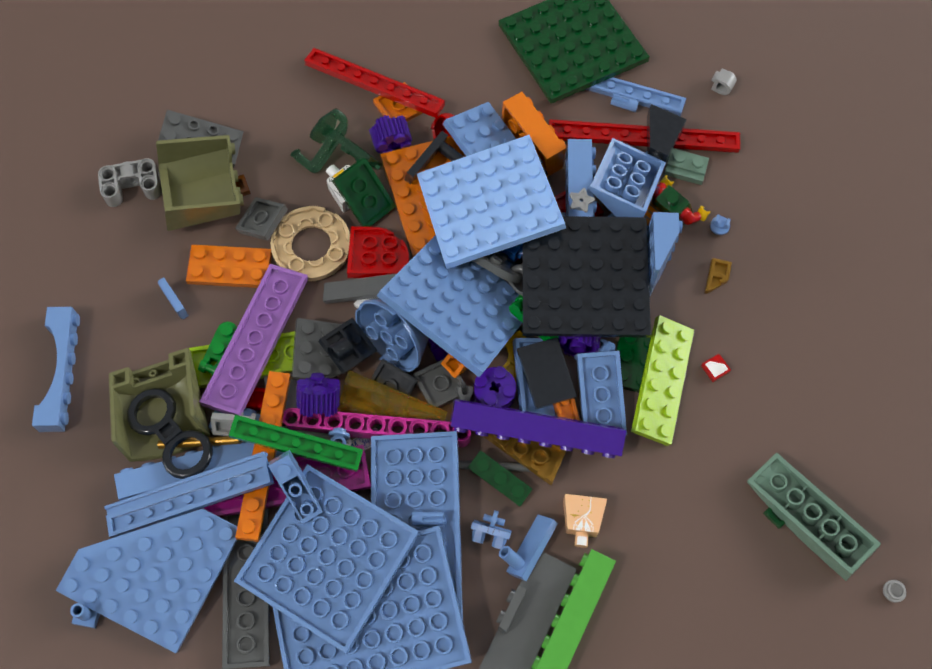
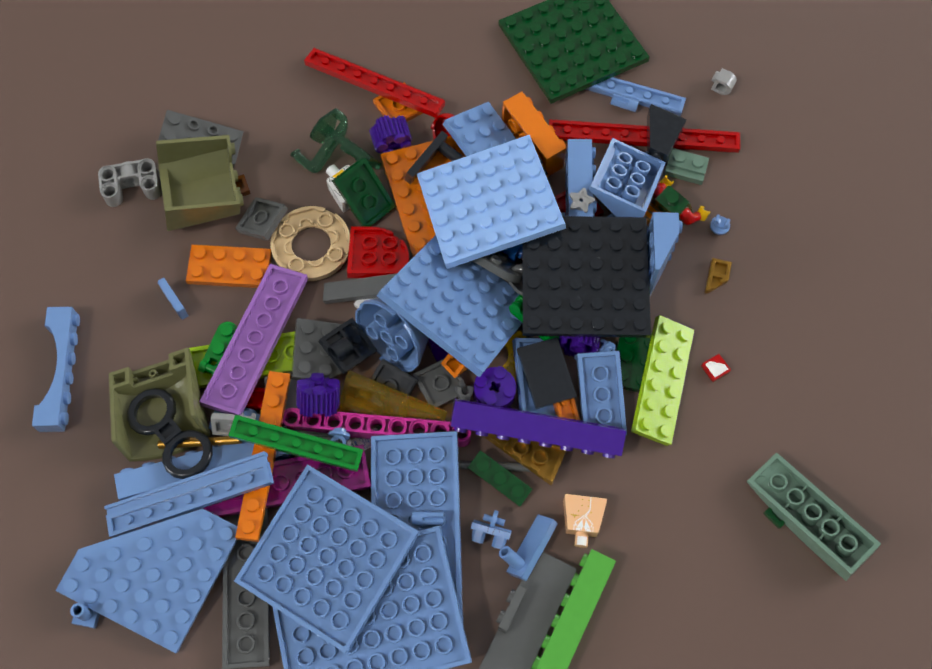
(295, 486): medium blue slope -> none
(894, 591): light grey plate -> none

